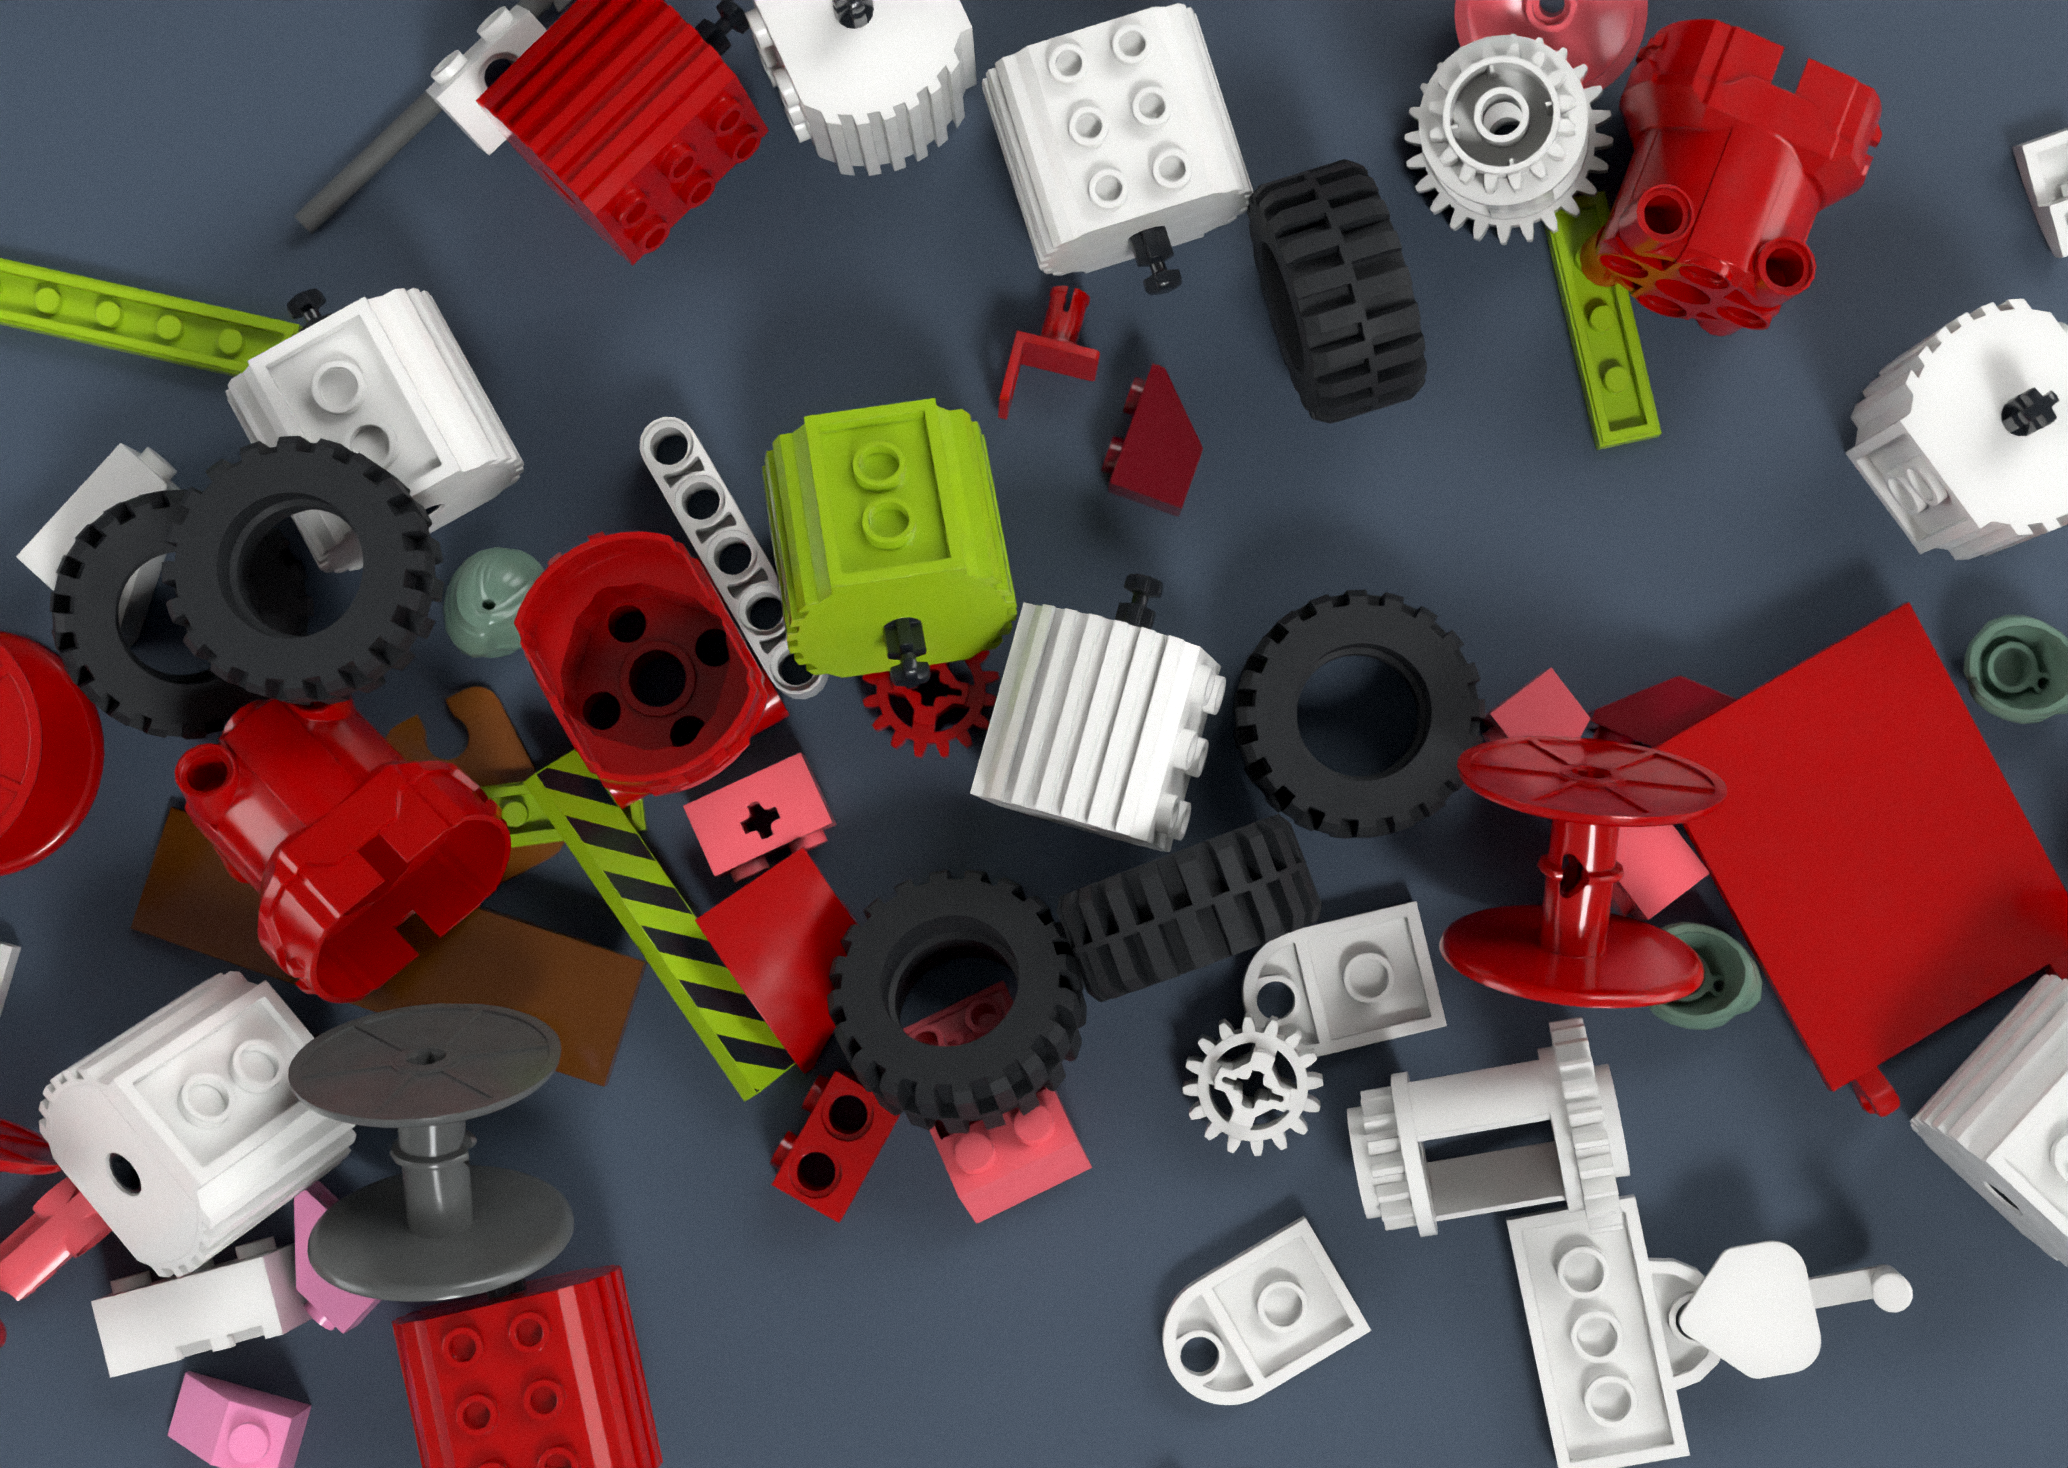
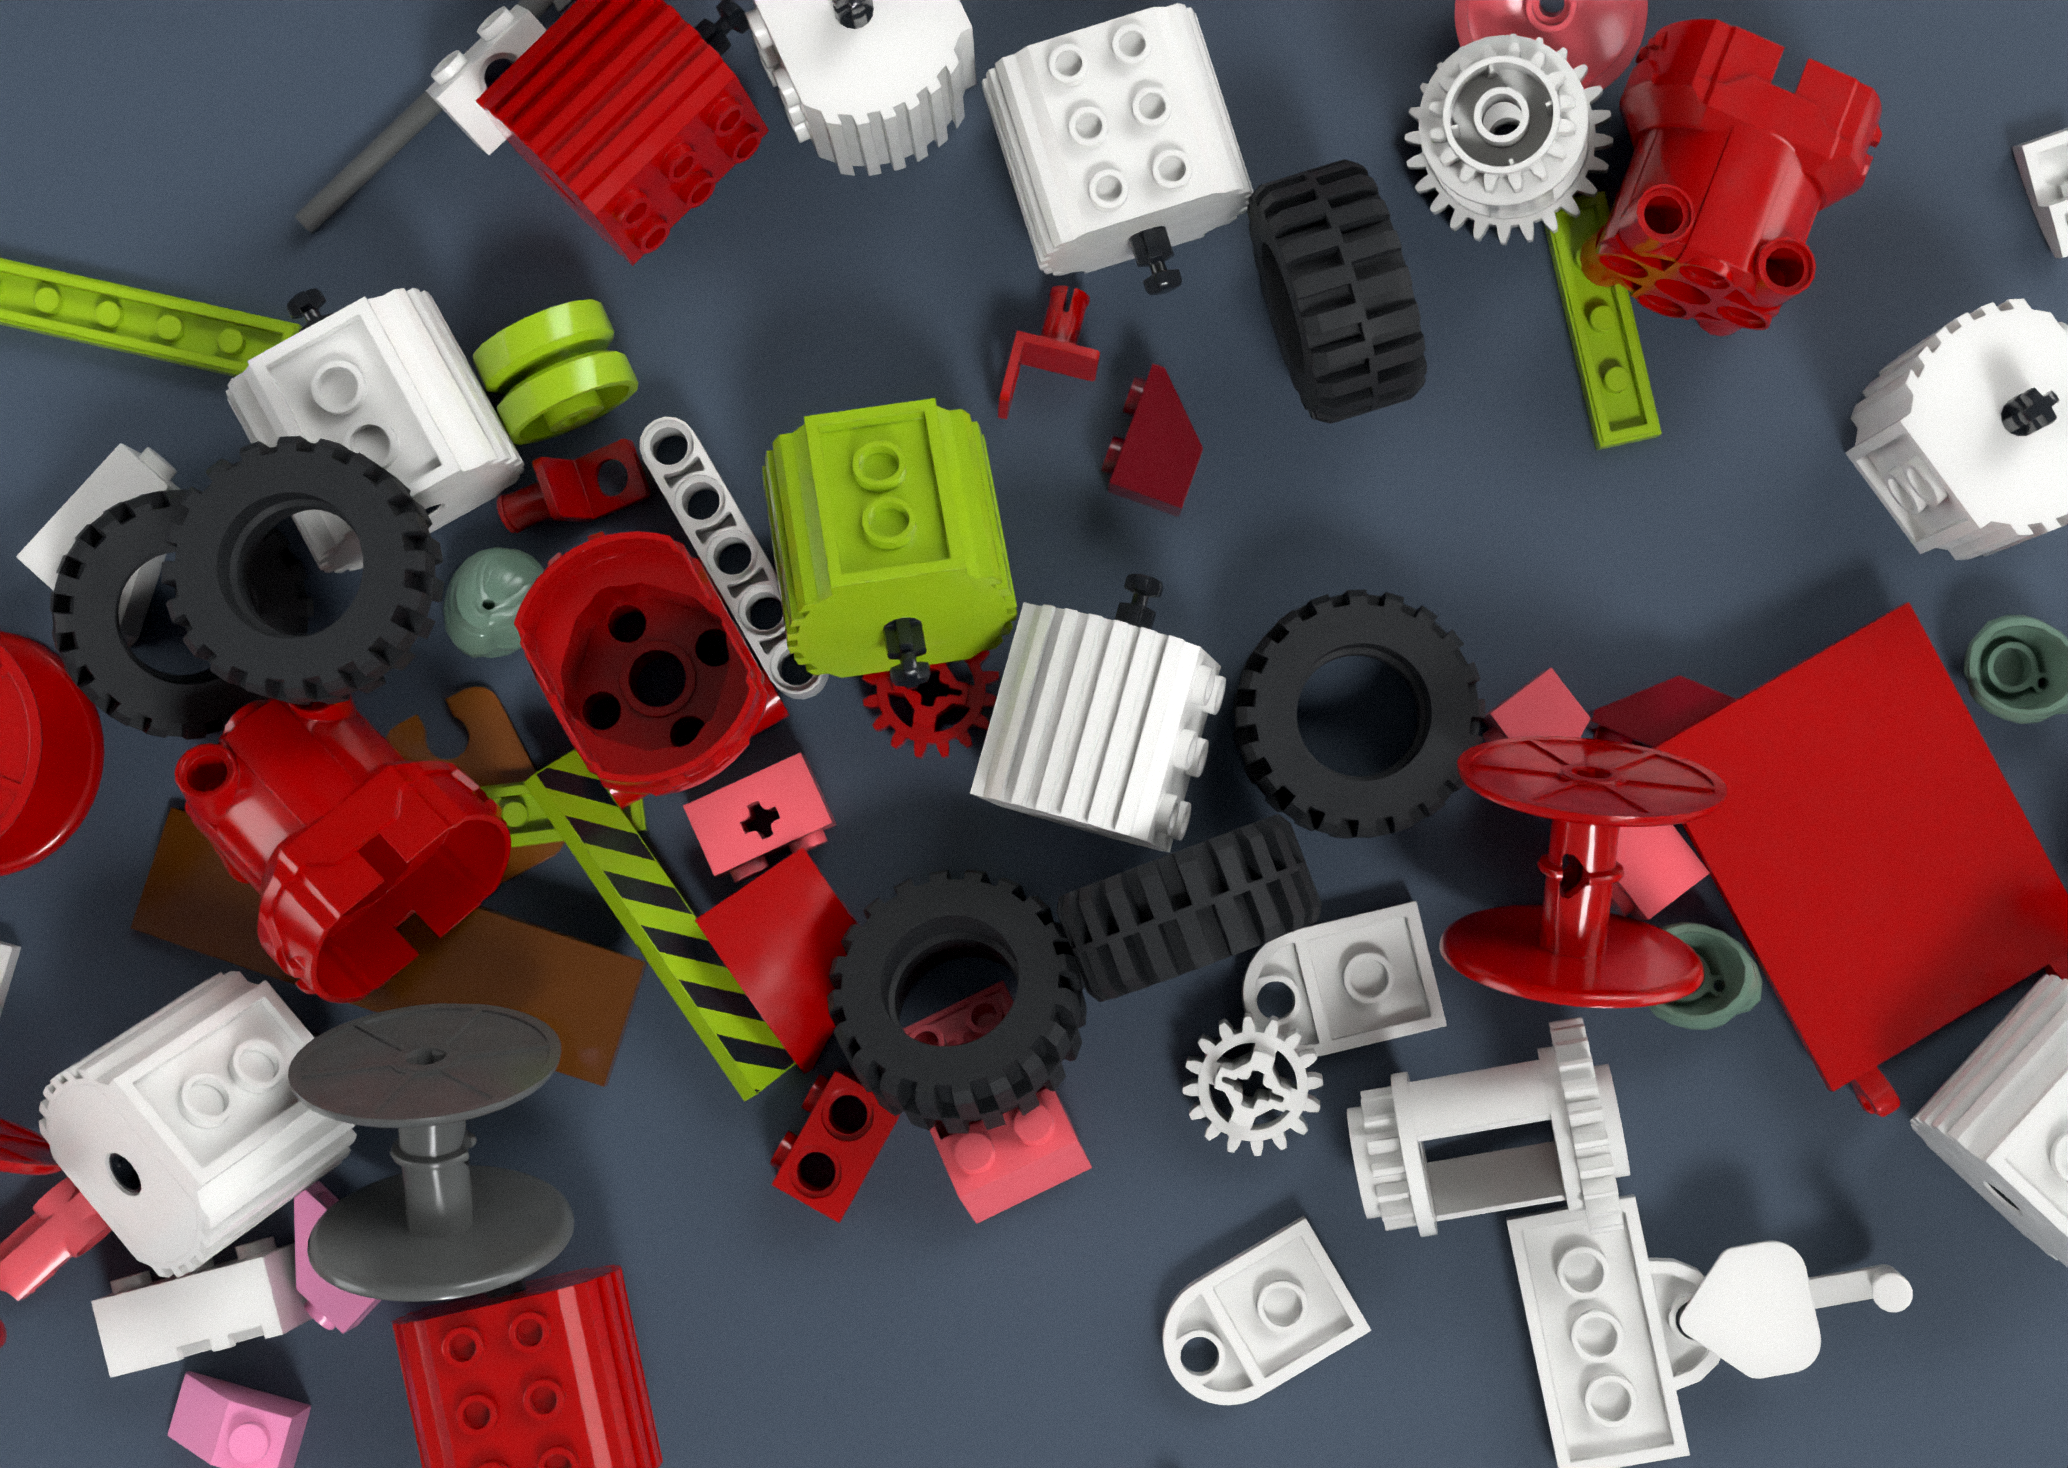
(555, 371): none -> lime wheel
(571, 489): none -> red bracket

